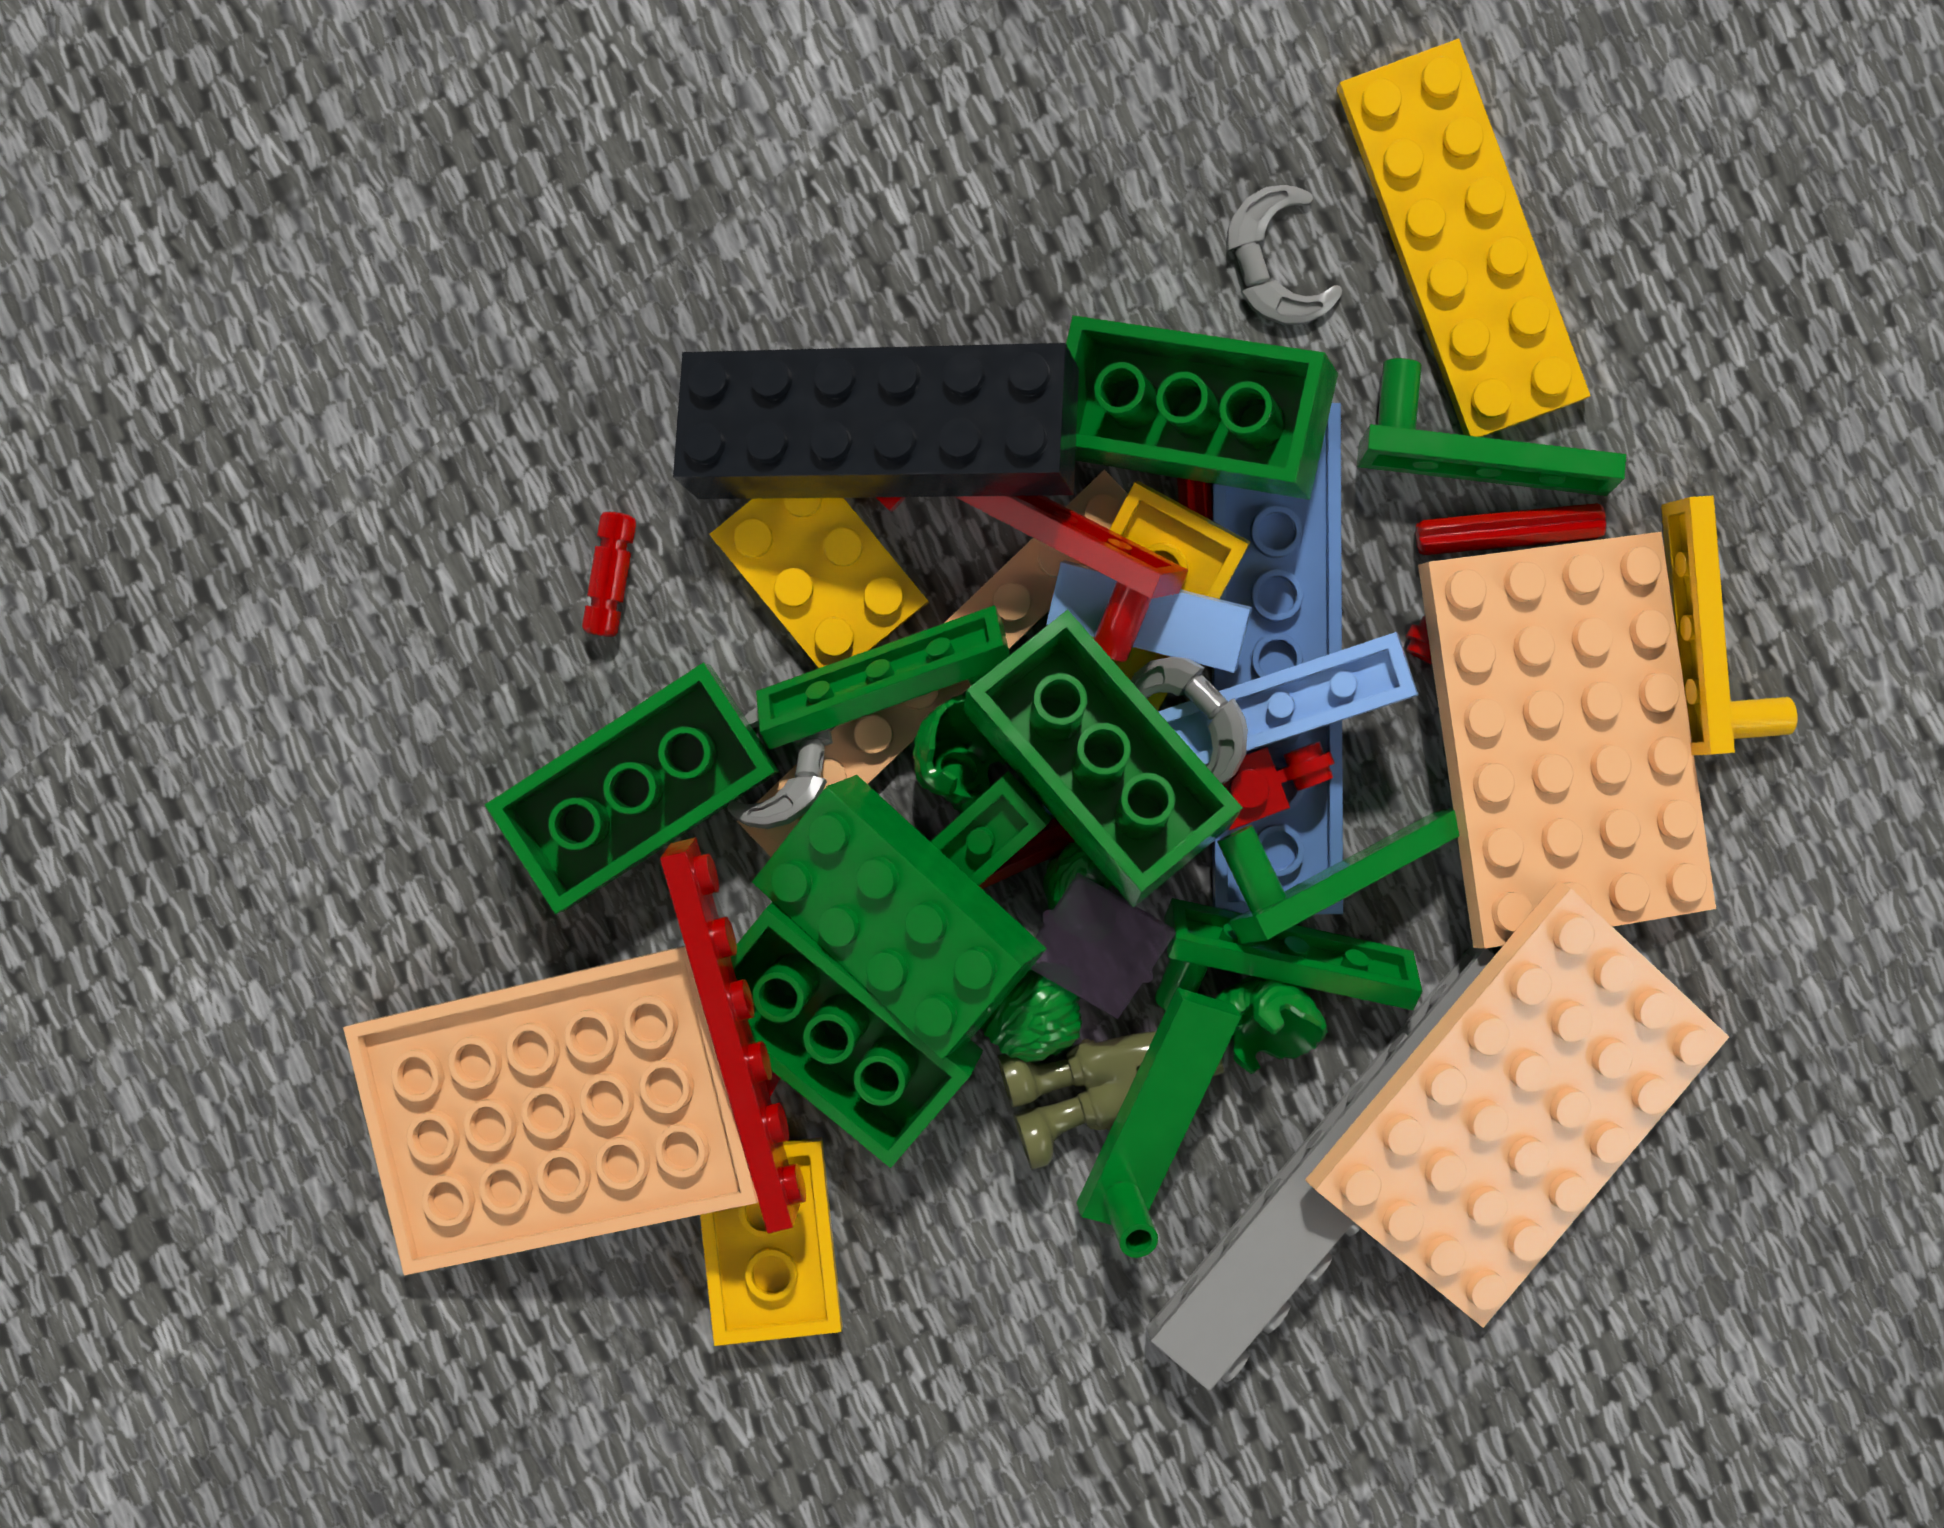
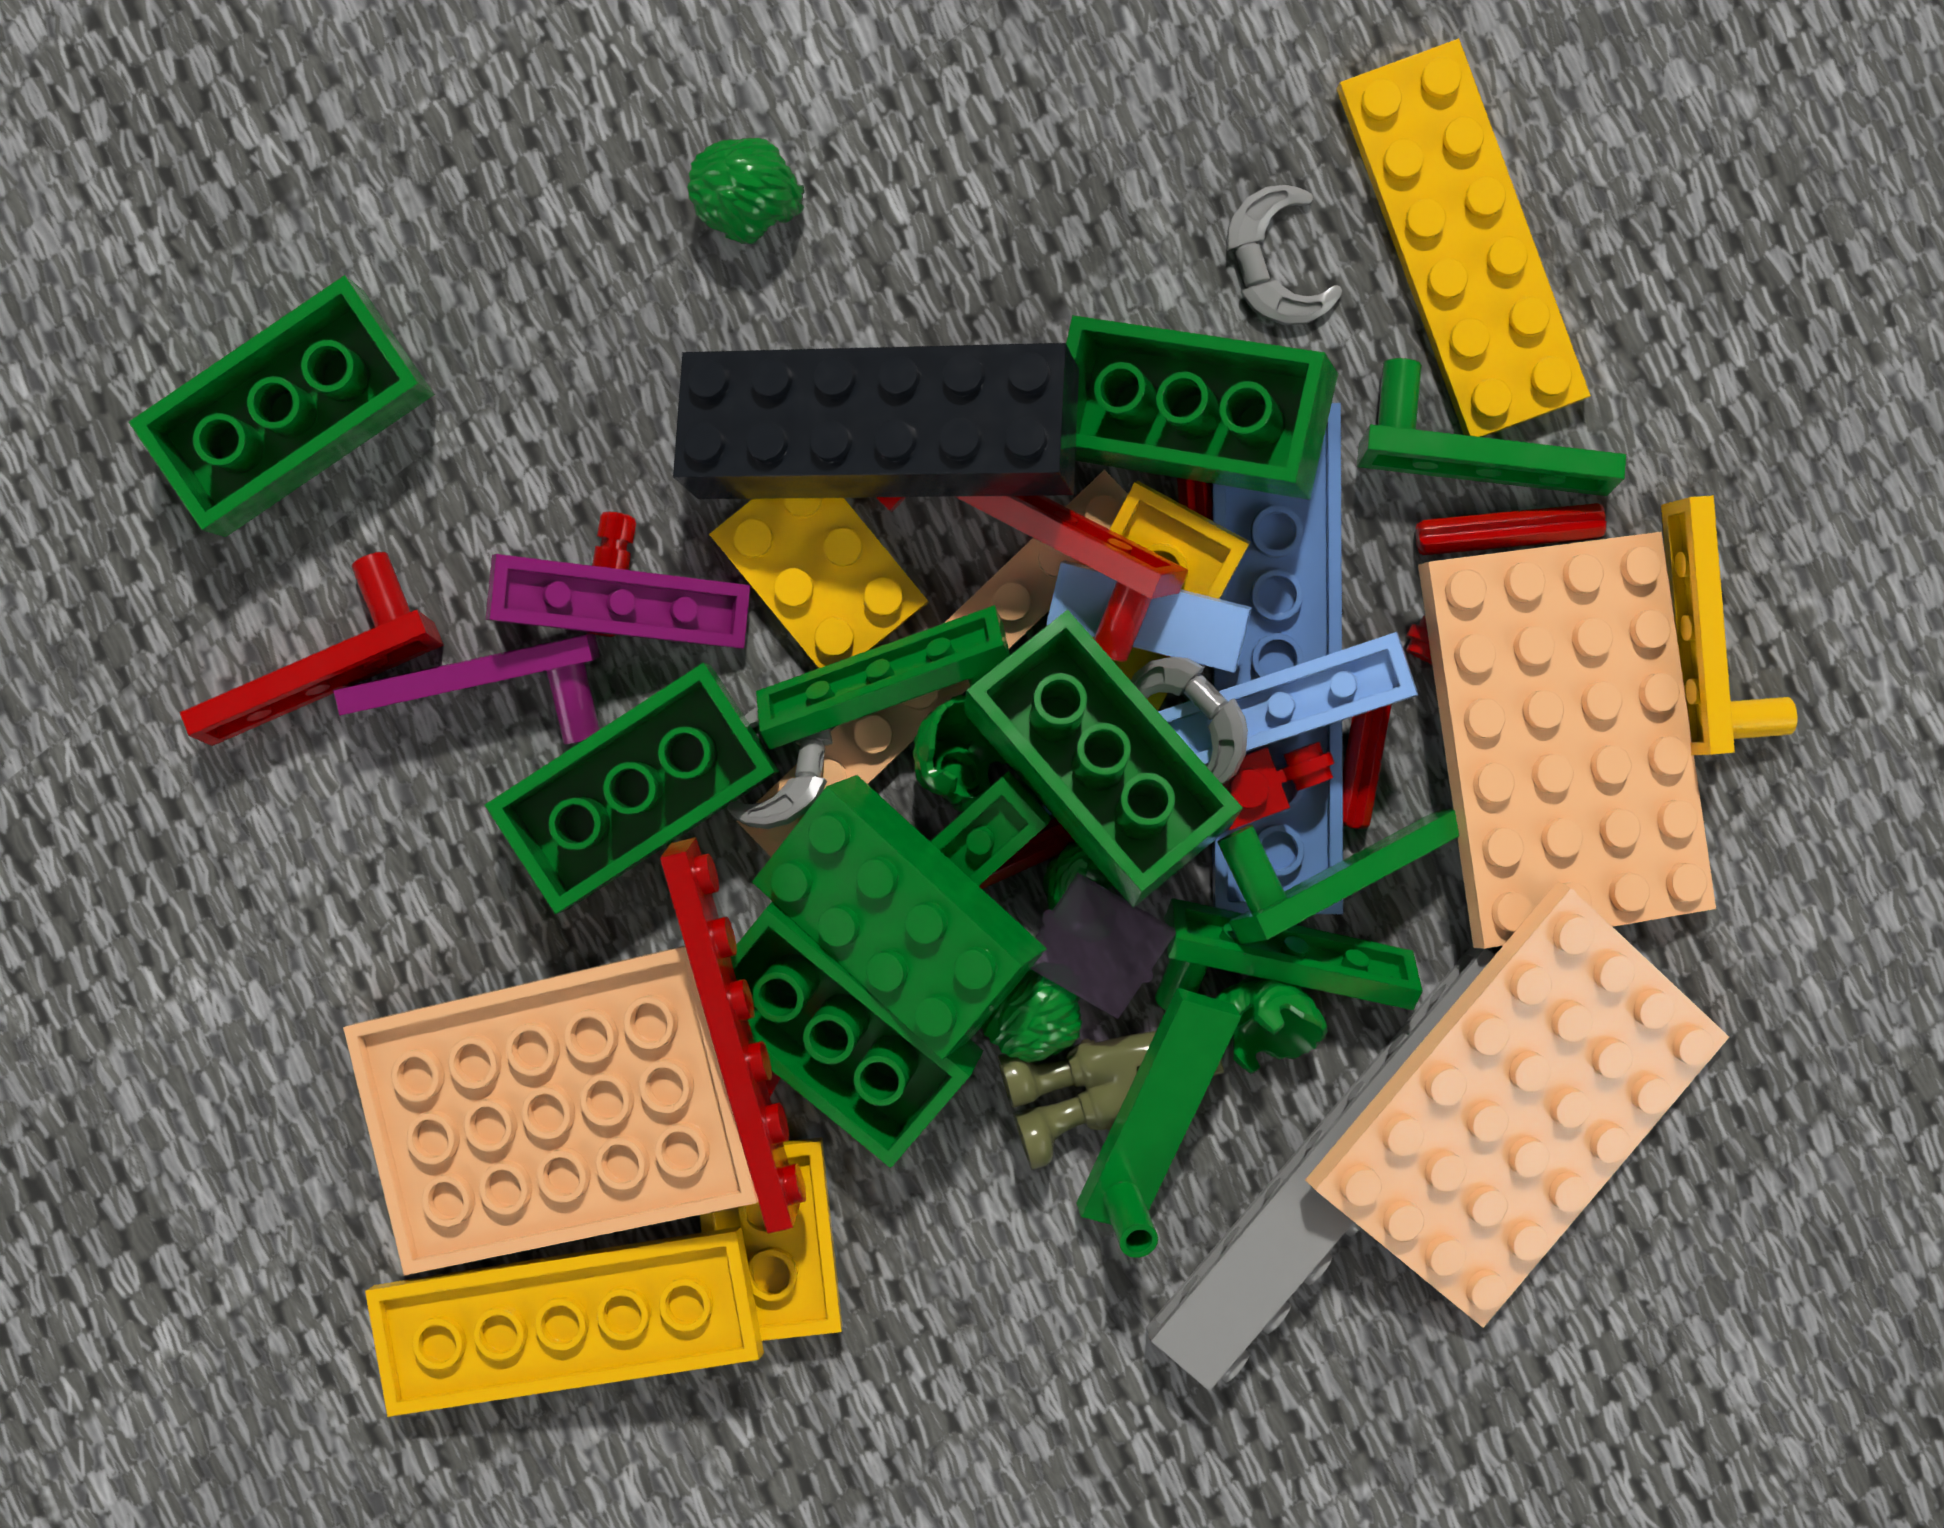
(281, 408): none -> green brick
(395, 640): none -> red piece
(560, 658): none -> magenta piece
(565, 1322): none -> yellow plate
(617, 601): none -> magenta piece
(743, 188): none -> green hair
(1363, 766): none -> red axle

